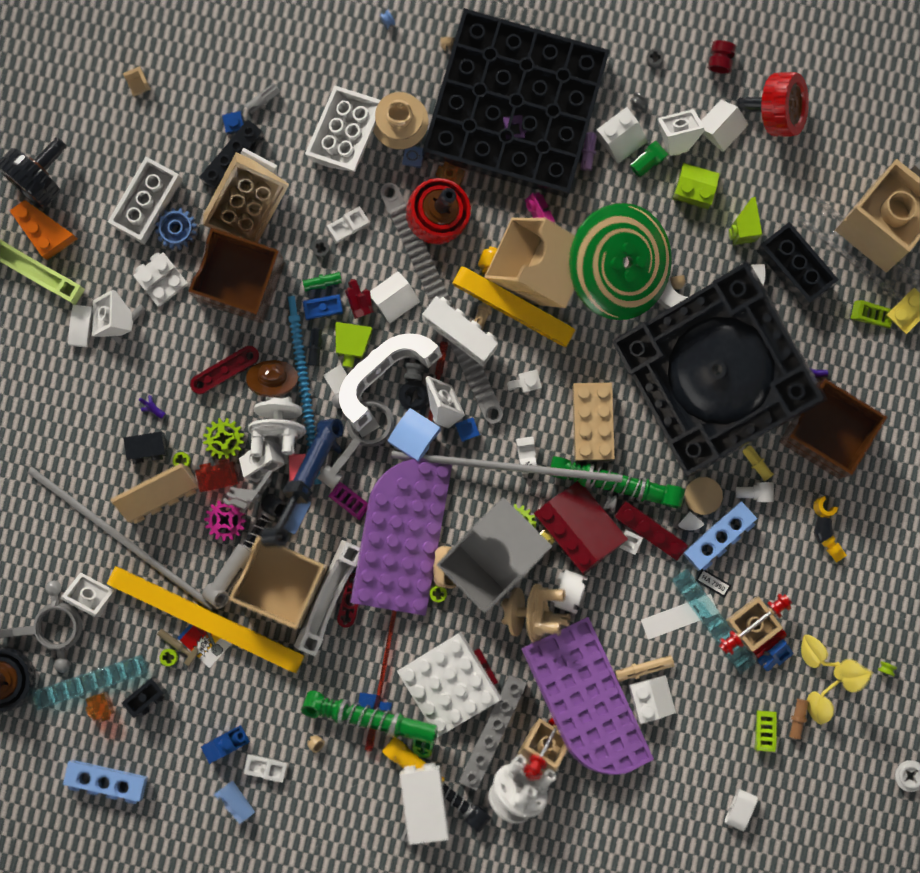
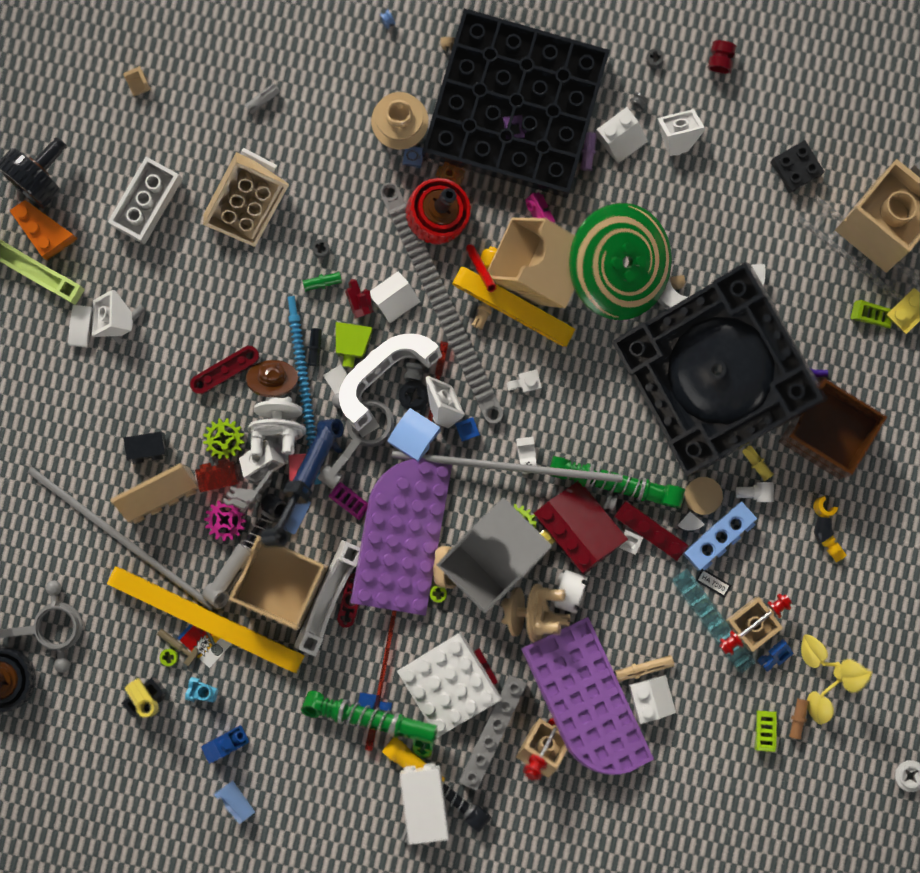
(74, 781): light blue brick -> none
(88, 595): white slope -> none
(90, 682): clear light blue tile -> none
(99, 707): clear orange brick -> none
(140, 697): none -> light yellow piece
(151, 407): dark purple bar -> none
(160, 278): white plate -> none
(181, 237): medium blue gear -> none
(184, 455): lime bush -> none
(197, 691): none -> medium azure plate
(232, 122): blue plate -> none
(237, 275): reddish brown piece -> none
(246, 137): black brick -> none
(265, 768): white slope -> none
(316, 743): tan hinge -> none
(322, 307): blue plate -> none
(343, 130): white slope -> none
(347, 225): white slope -> none
(459, 330): white brick -> none
(481, 268): none -> red piece
(517, 797): white piece -> none
(593, 422): tan brick -> none
(652, 156): green piece -> none
(670, 620): white sticker -> none
(696, 186): lime slope -> none
(723, 124): white slope -> none
(741, 809): white beam -> none
(747, 225): lime slope -> none
(769, 643): red axle -> none
(782, 104): red wheel -> none
(797, 166): none -> black brick
(797, 265): black brick -> none
(887, 668): lime bush -> none

